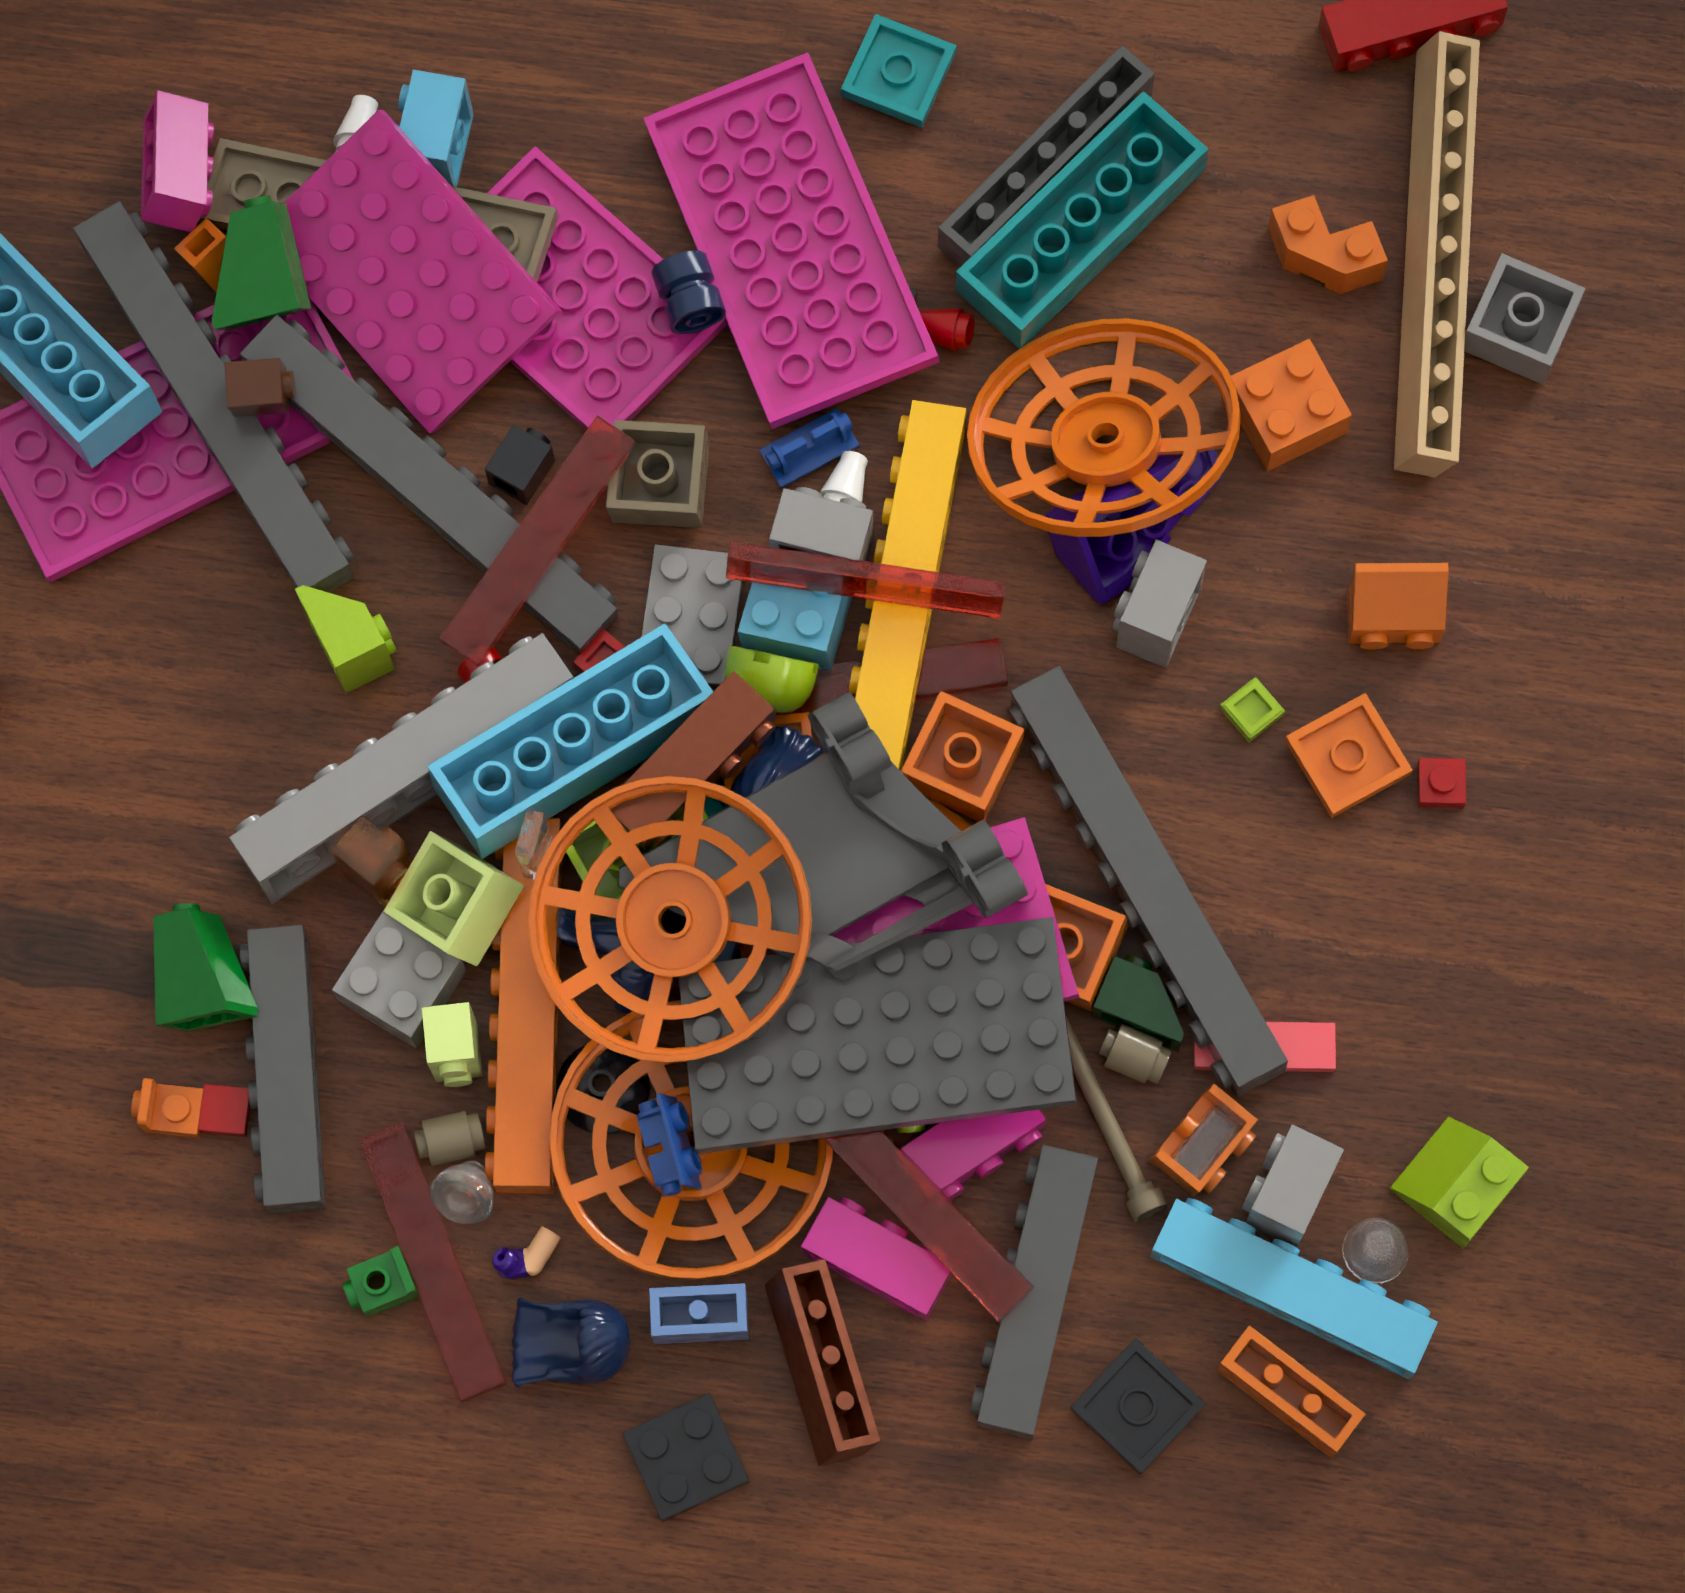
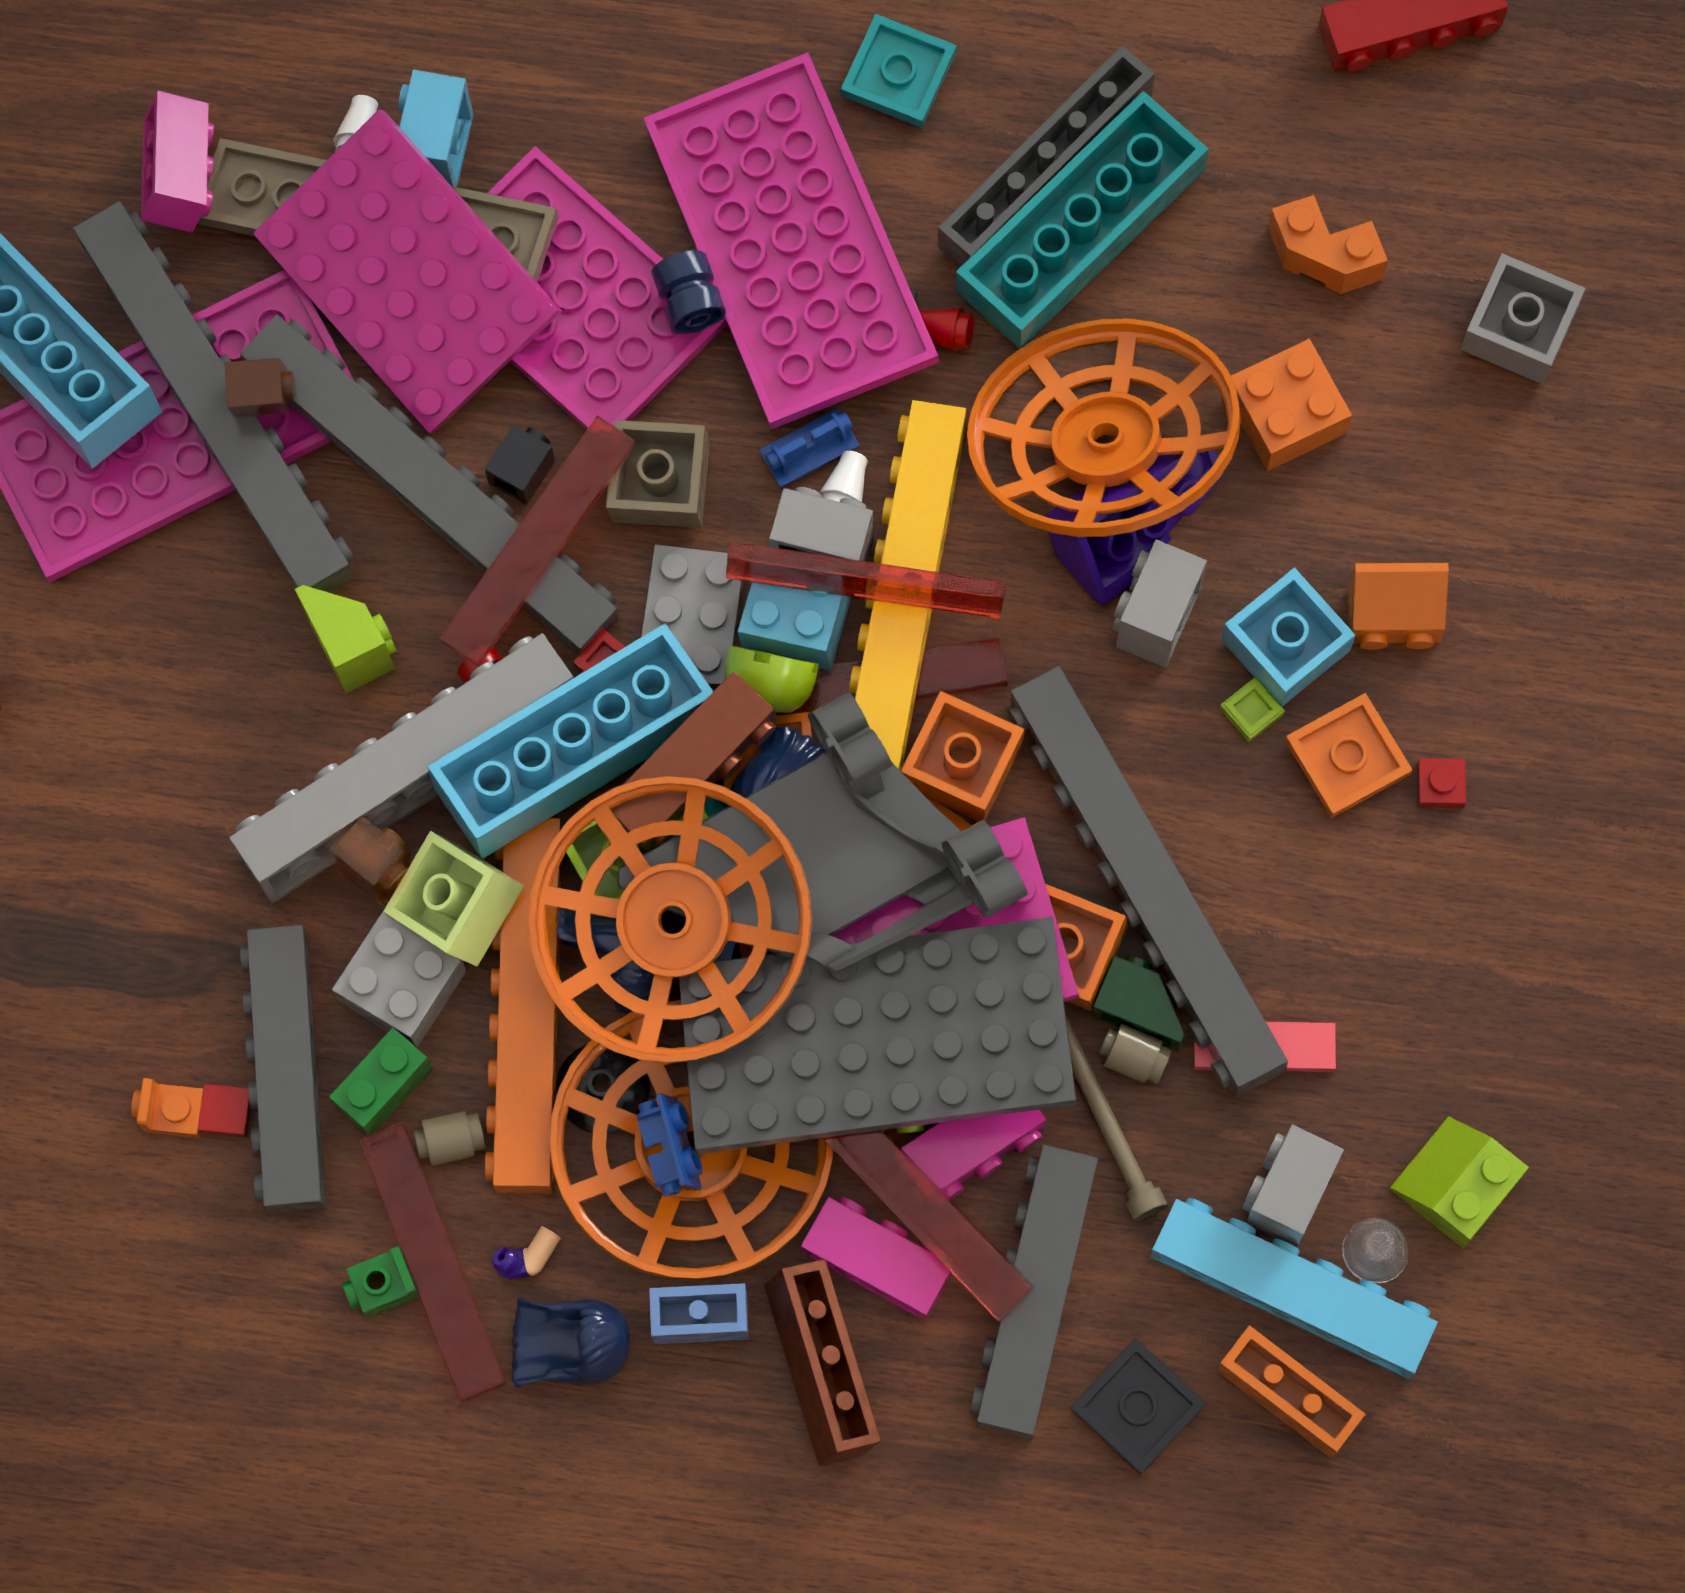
(197, 972): green slope -> none
(204, 252): orange brick -> none
(259, 267): green slope -> none
(381, 1082): none -> green brick
(452, 1043): yellowish green brick -> none
(463, 1193): clear brick -> none
(532, 843): clear tile -> none
(686, 1457): black plate -> none
(1204, 1141): orange window -> none
(1288, 637): none -> medium azure brick
(1437, 255): tan brick -> none

